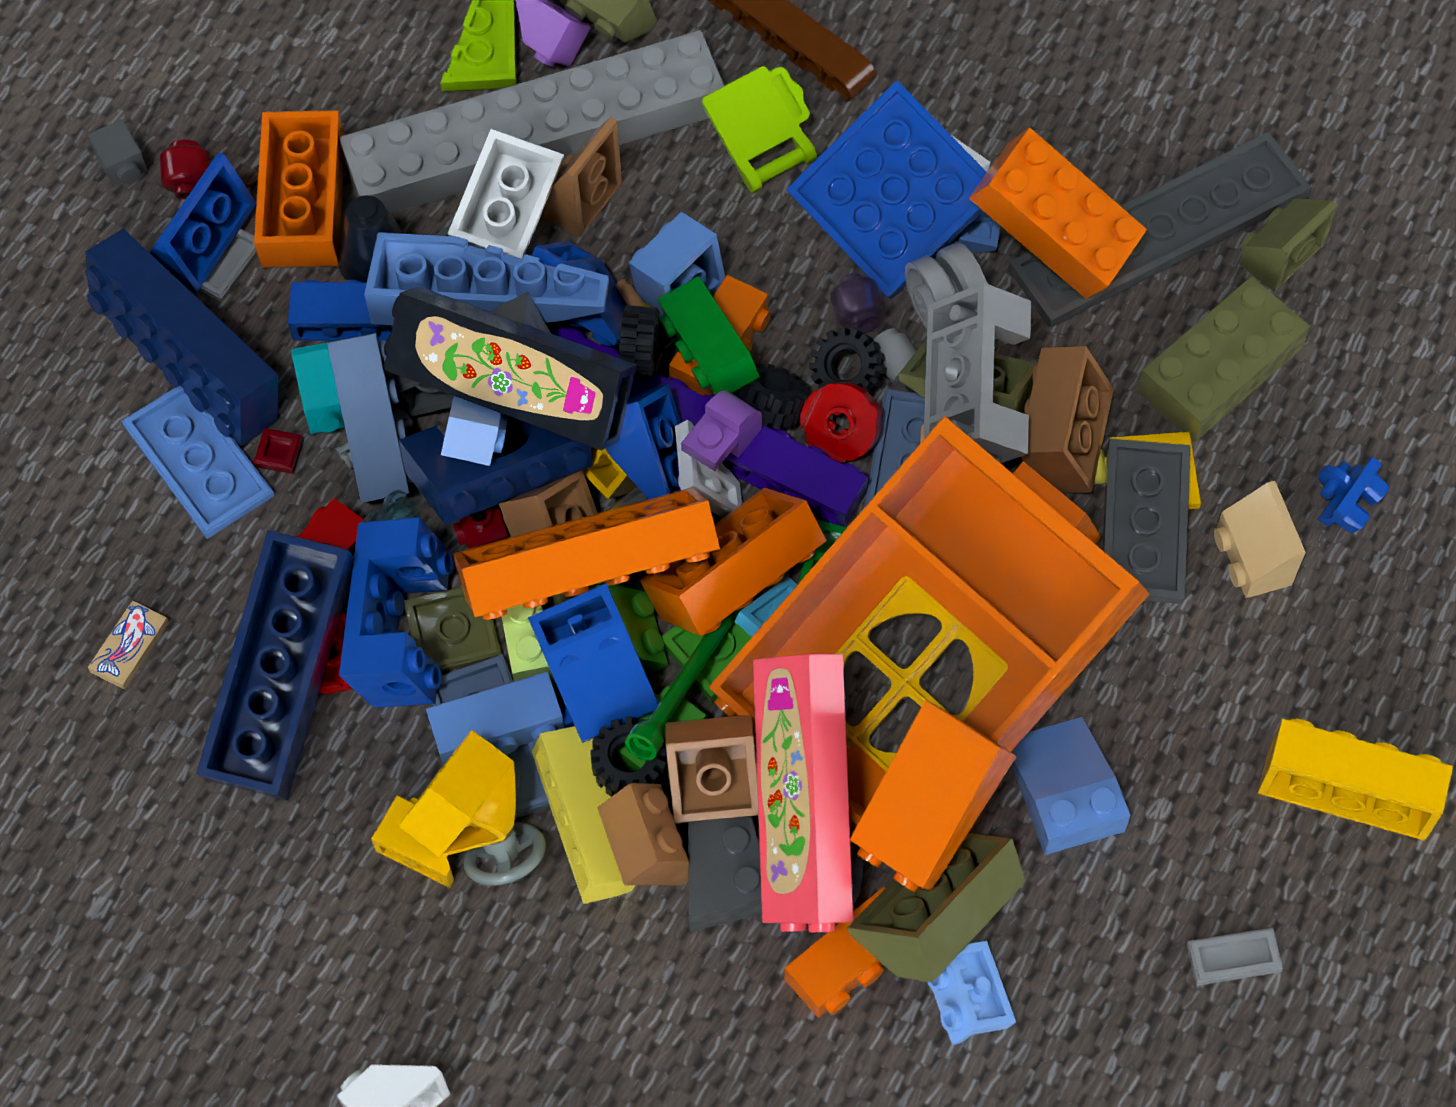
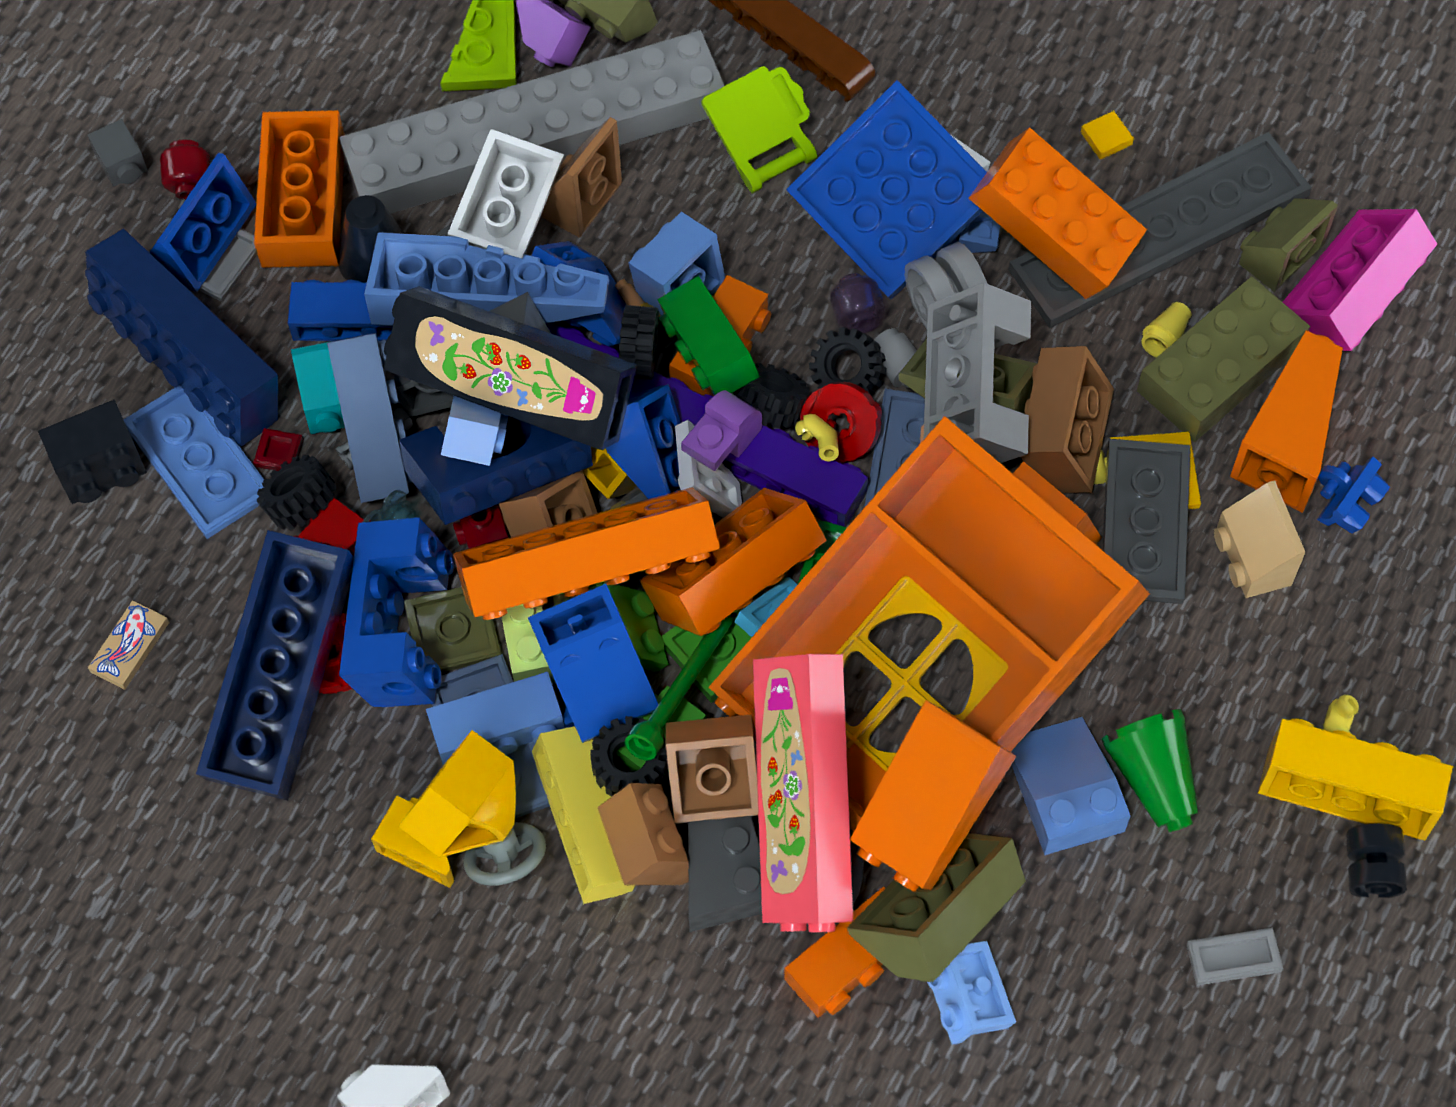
(92, 453): none -> black brick
(296, 492): none -> black tyre
(826, 436): none -> light yellow arm
(1107, 135): none -> yellow tile
(1158, 767): none -> green cone
(1166, 329): none -> light yellow cone
(1293, 424): none -> orange slope
(1341, 714): none -> light yellow arm
(1361, 273): none -> dark pink slope
(1376, 859): none -> black wheel

